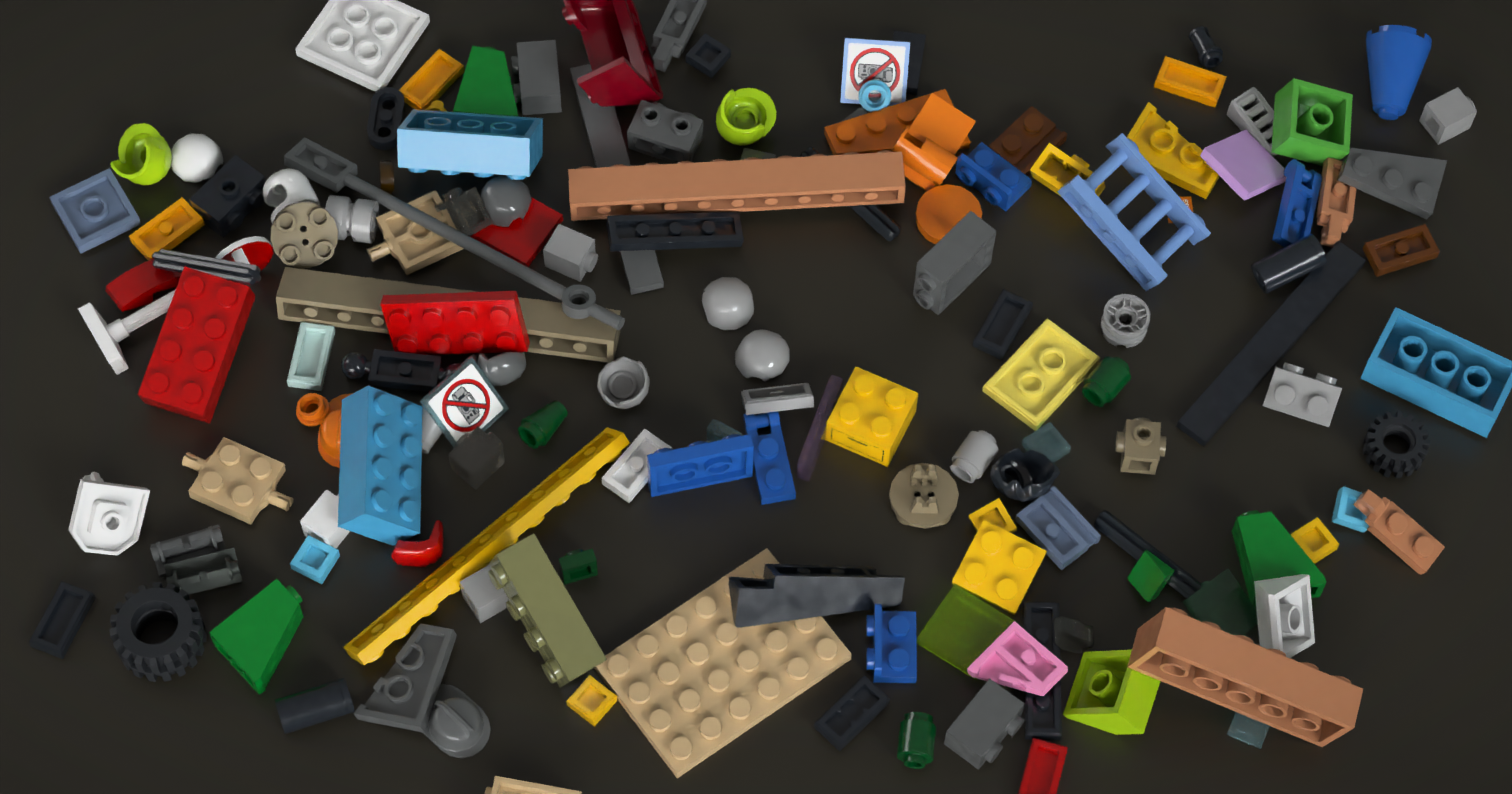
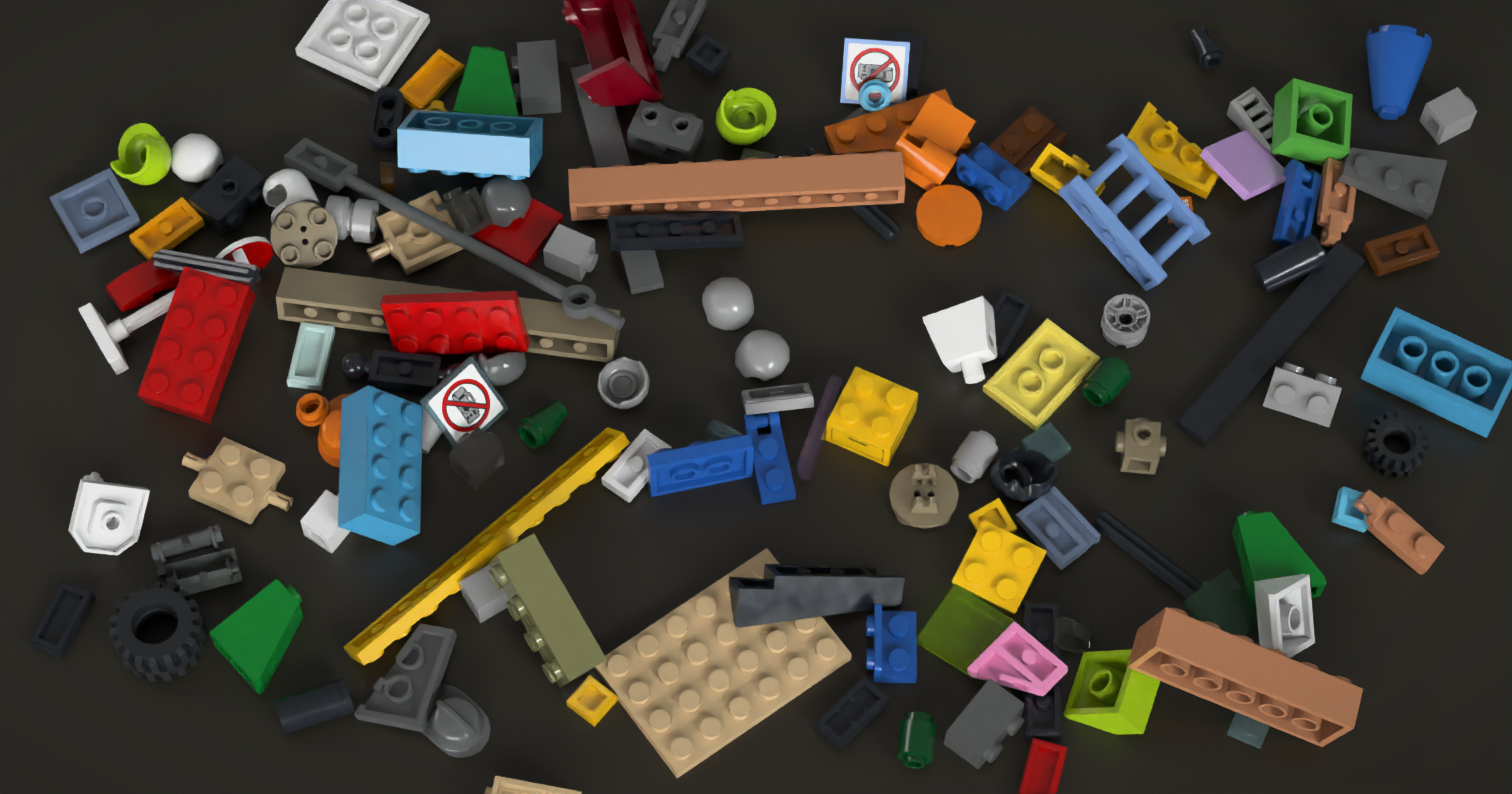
(315, 559): medium azure plate -> none
(420, 553): red hair -> none
(578, 565): dark green plate -> none
(954, 263): dark grey window -> none
(964, 337): none -> white torso
(1150, 576): green slope -> none
(1190, 81): light orange tile -> none
(1315, 540): yellow plate -> none

